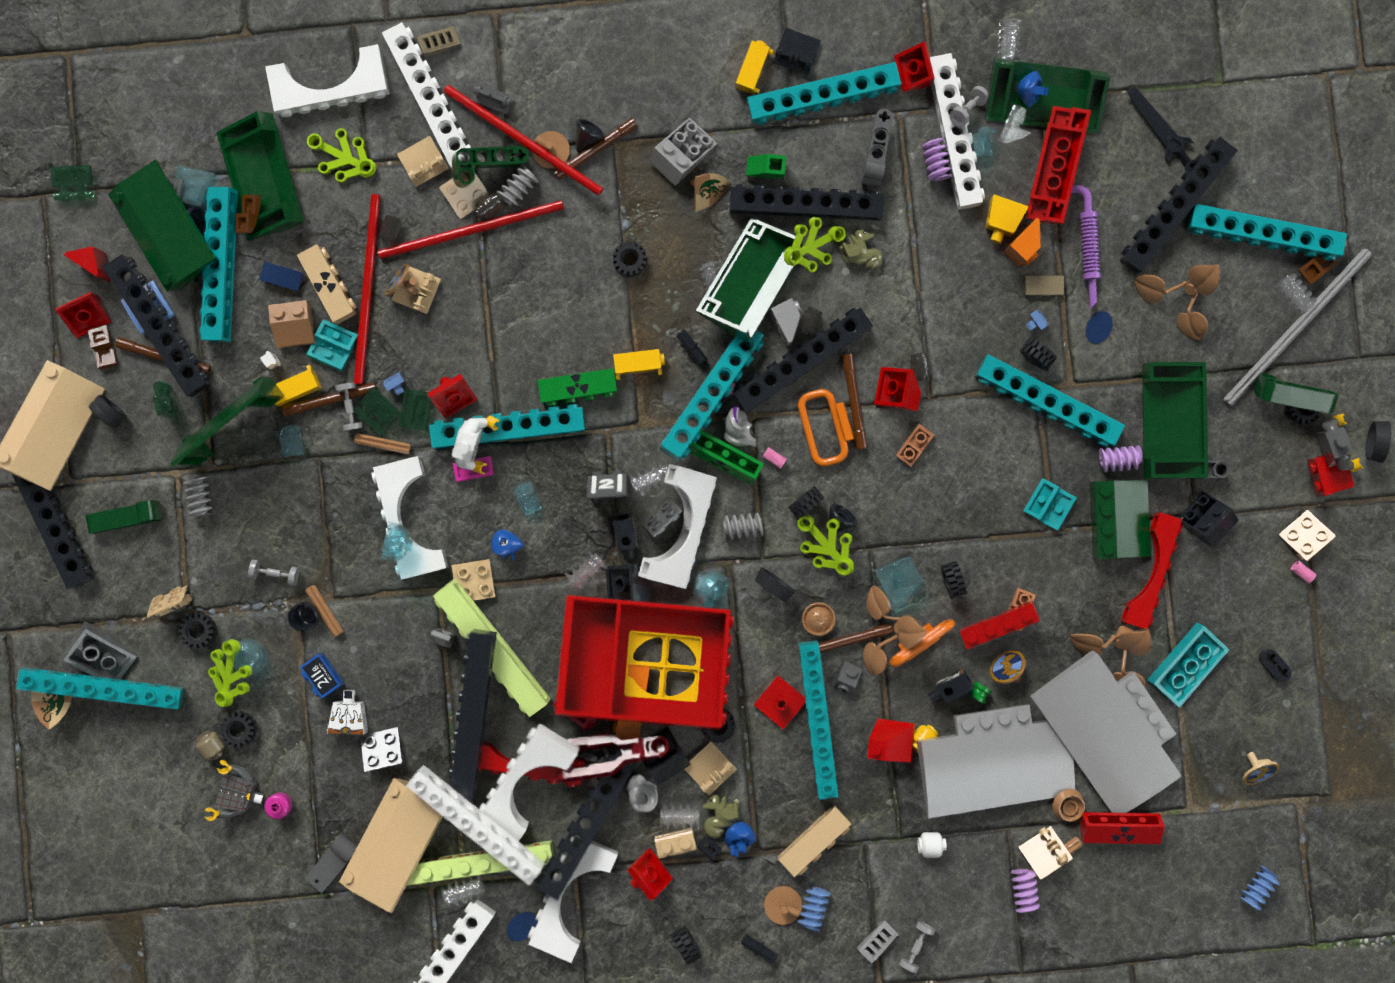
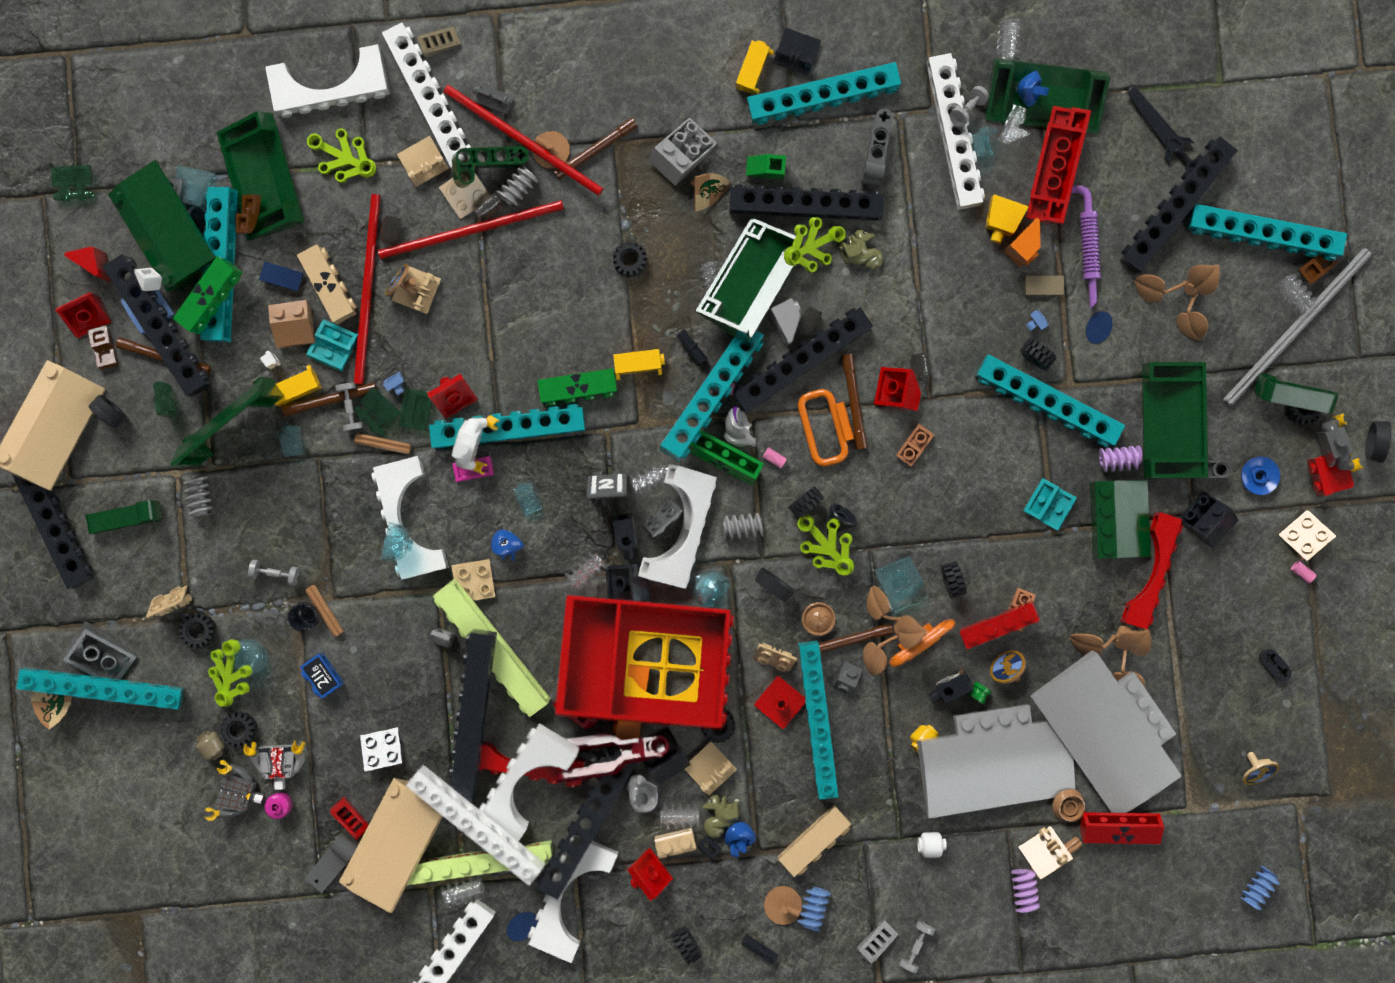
(148, 279): none -> white slope
(208, 295): none -> green brick
(277, 761): none -> torso
(344, 822): none -> red slope
(348, 716): torso -> none
(587, 134): black hat -> none
(782, 660): none -> tan hinge
(891, 741): red slope -> none
(915, 68): red slope -> none
(935, 159): lavender piece -> none
(1188, 664): teal slope -> none
(1269, 475): none -> blue dish

